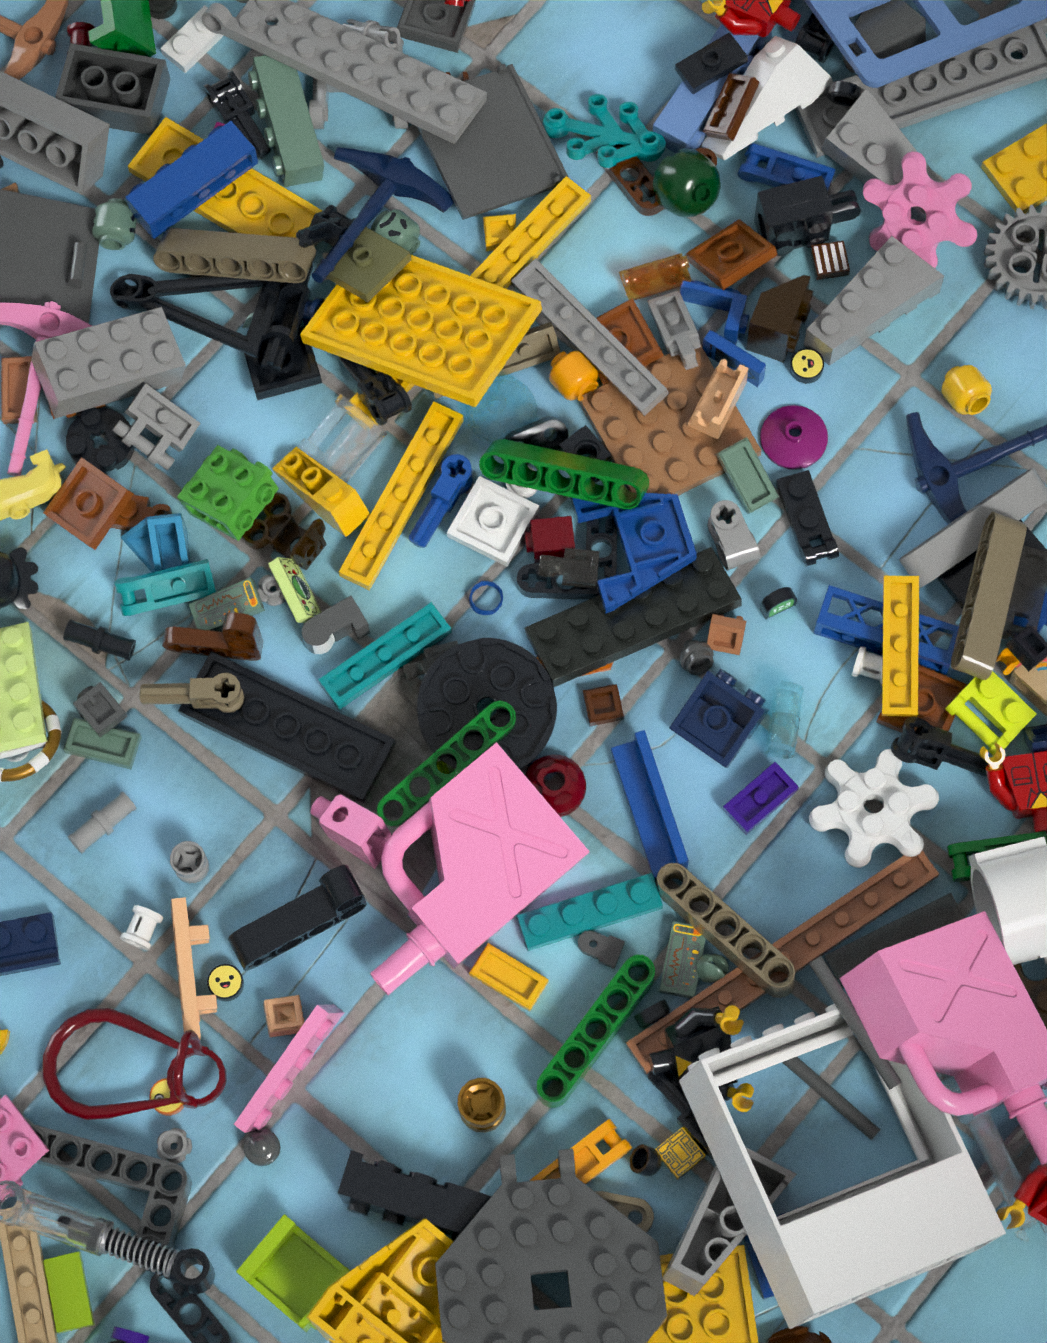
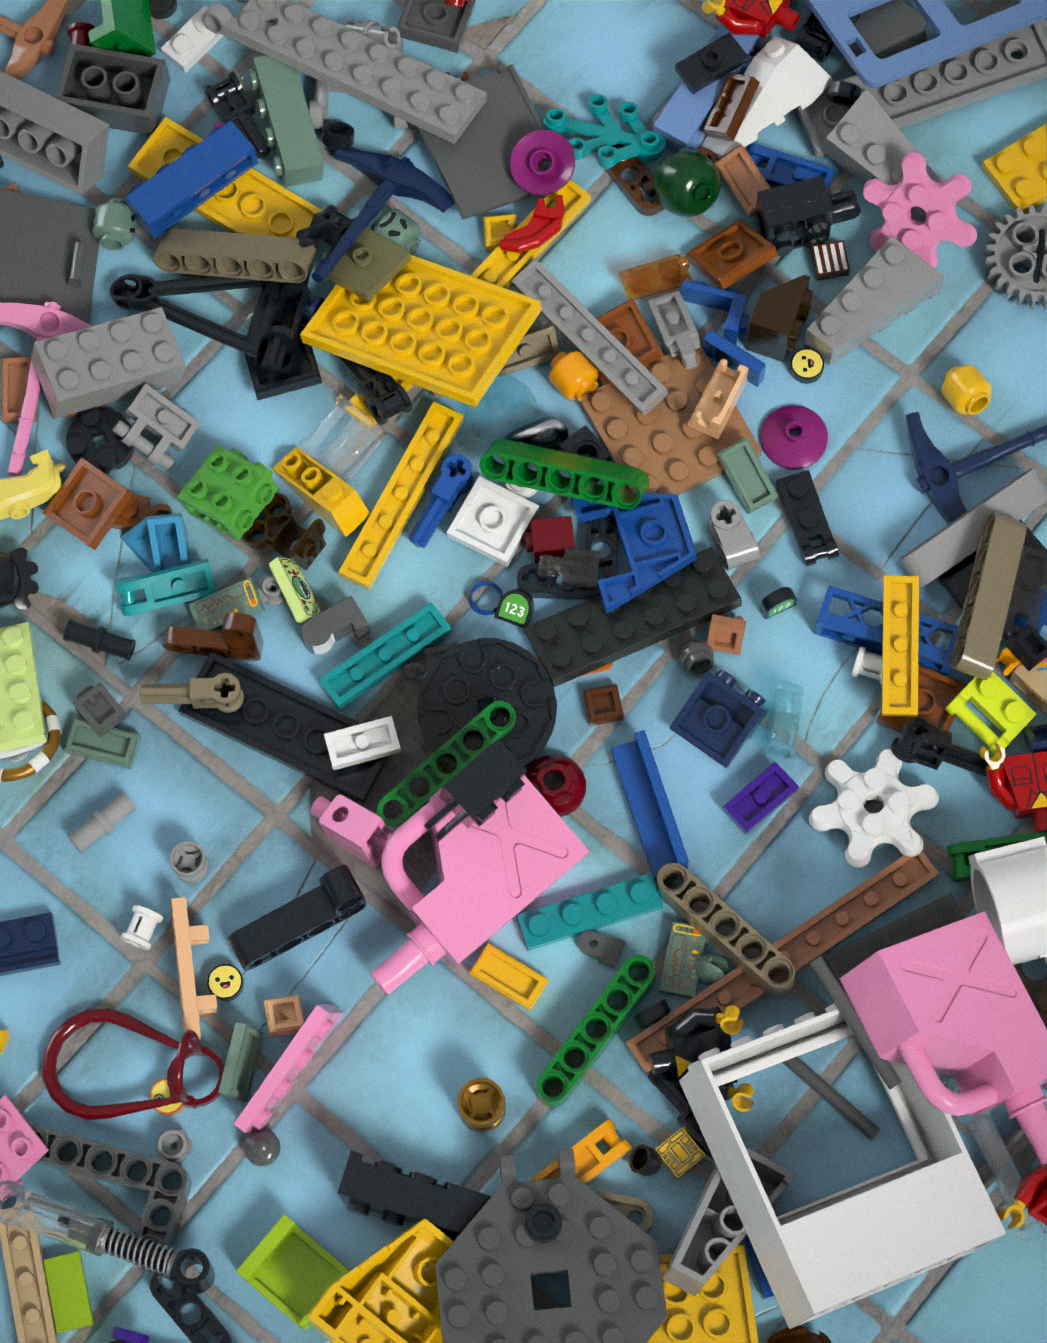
(241, 1062): none -> sand green tile
(337, 135): none -> black tile
(362, 743): none -> white plate
(478, 788): none -> black brick
(515, 607): none -> tile
(535, 149): none -> magenta dish
(542, 227): none -> red piece
(543, 1223): none -> black tile
(743, 177): none -> nougat tile

